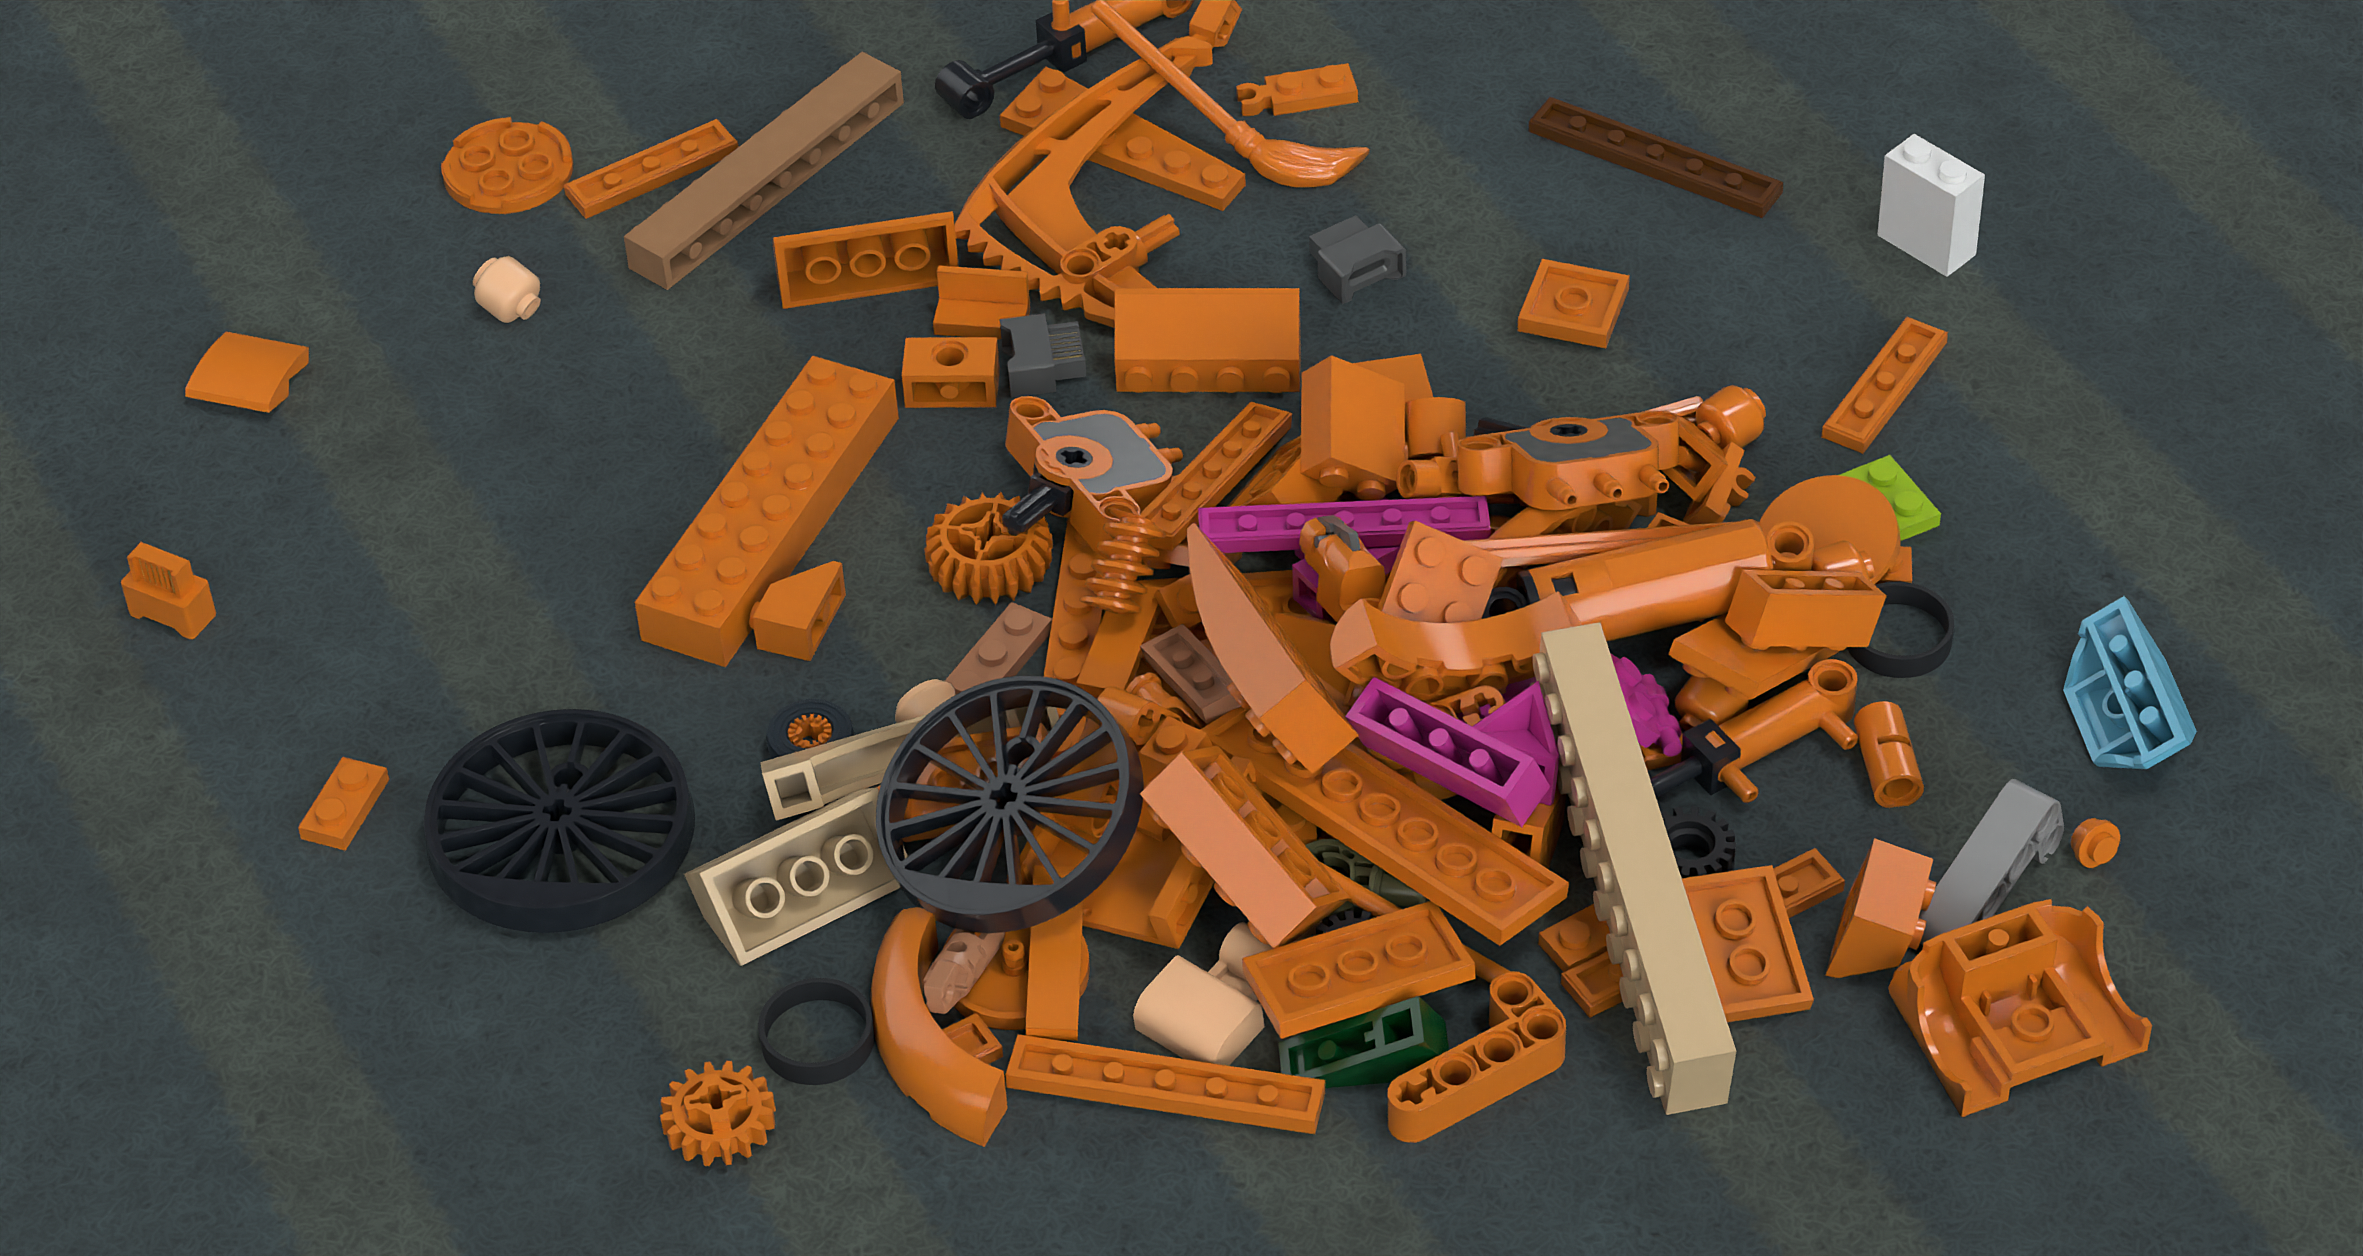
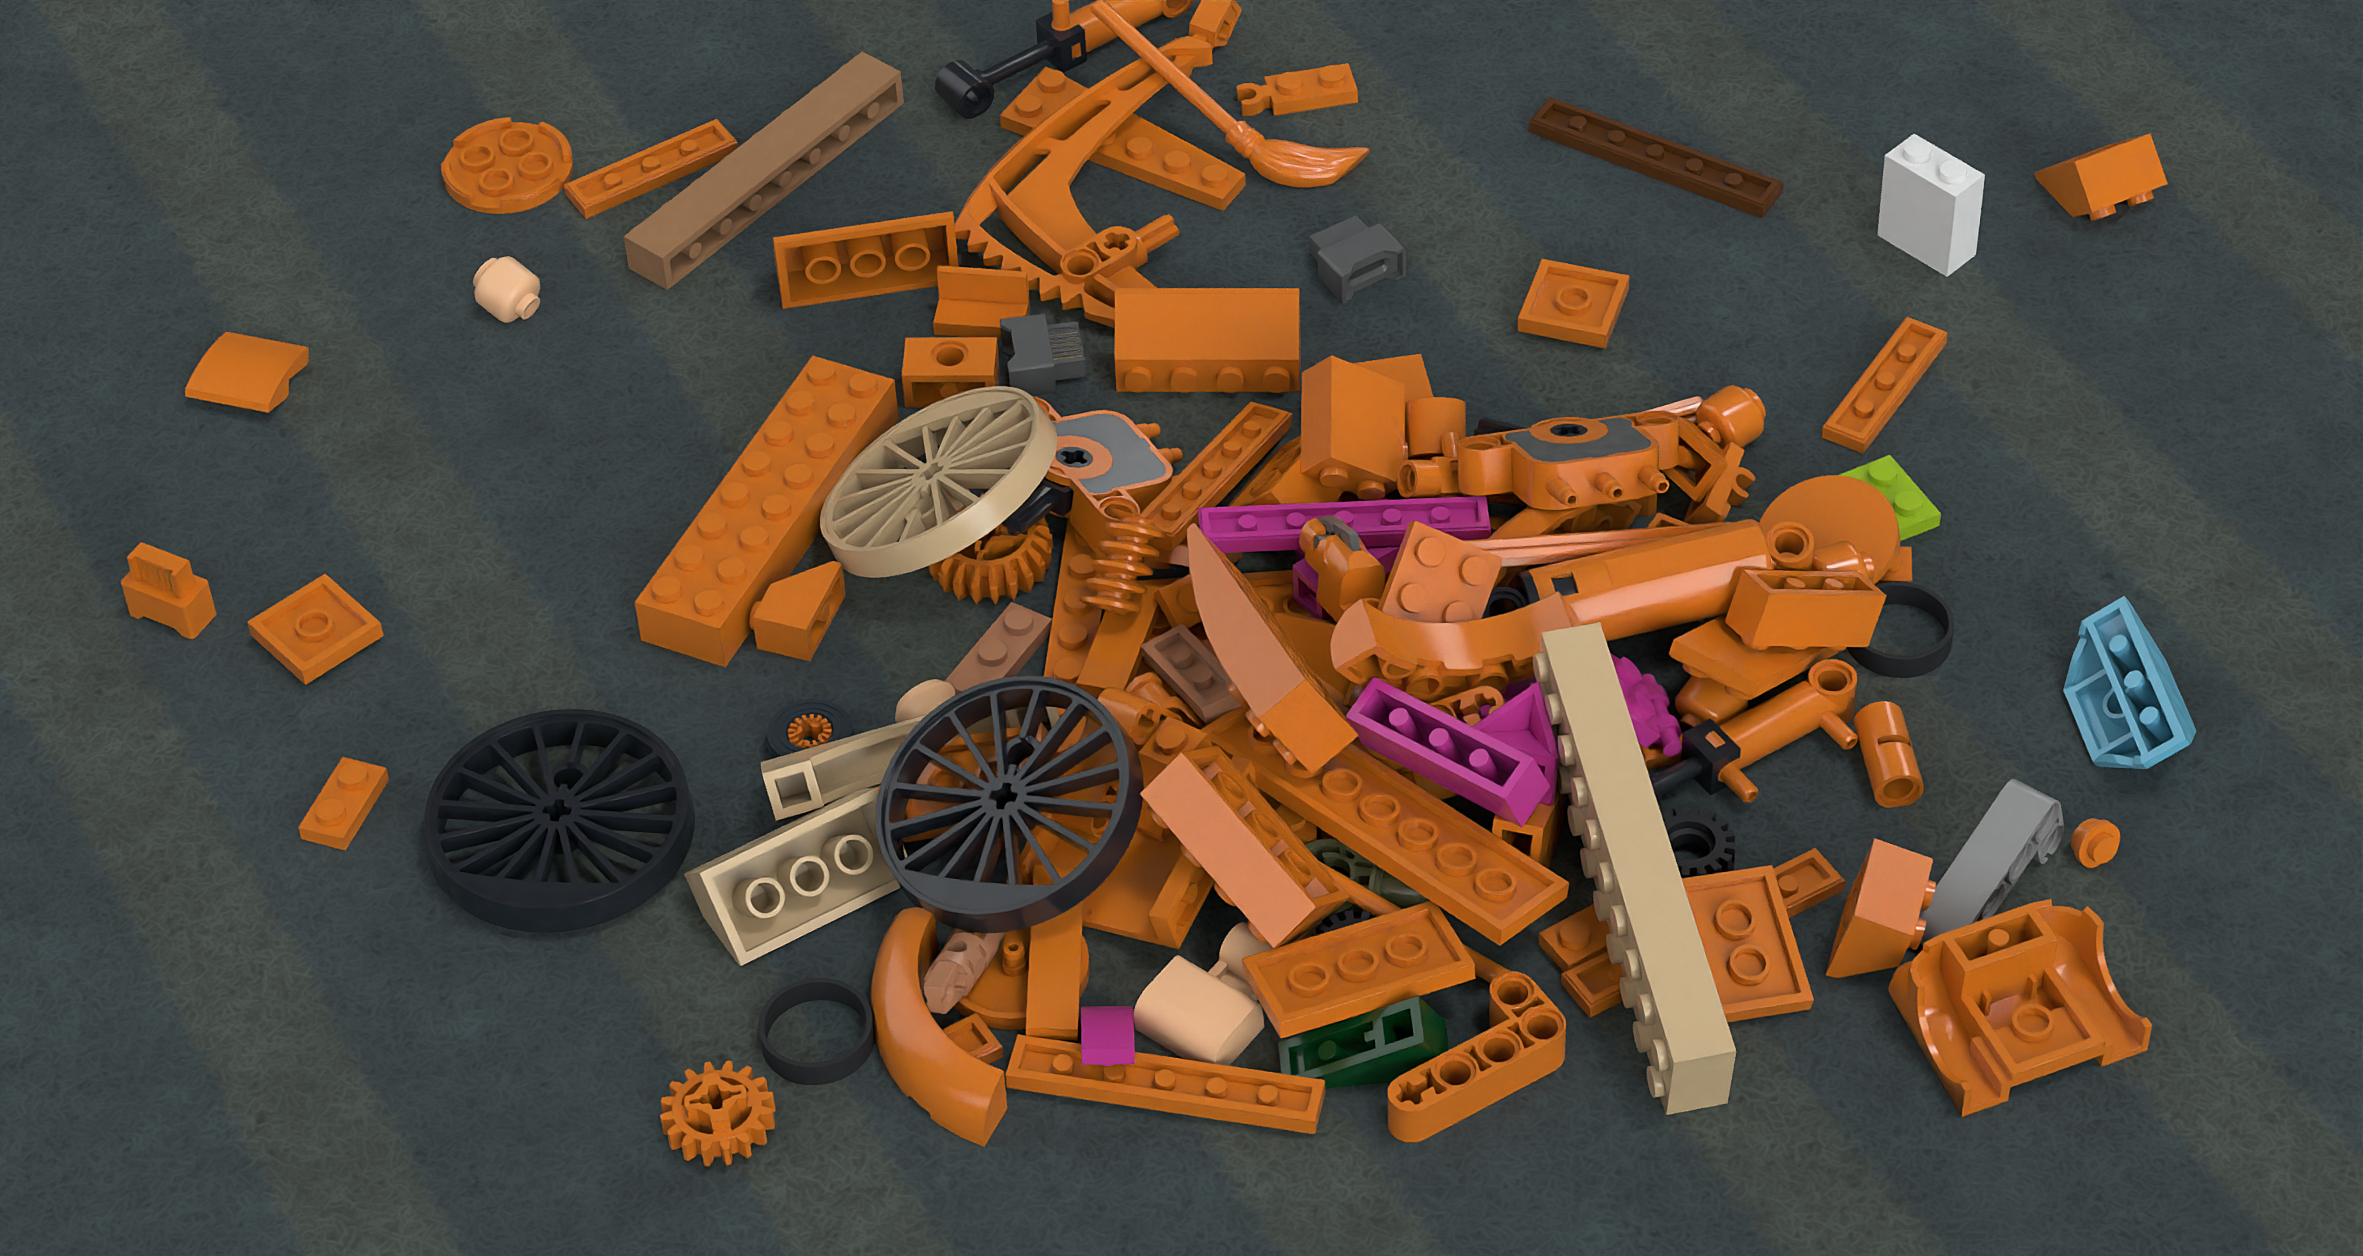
(315, 629): none -> orange plate
(979, 439): none -> tan piece
(1107, 1035): none -> dark pink slope
(2105, 177): none -> orange slope

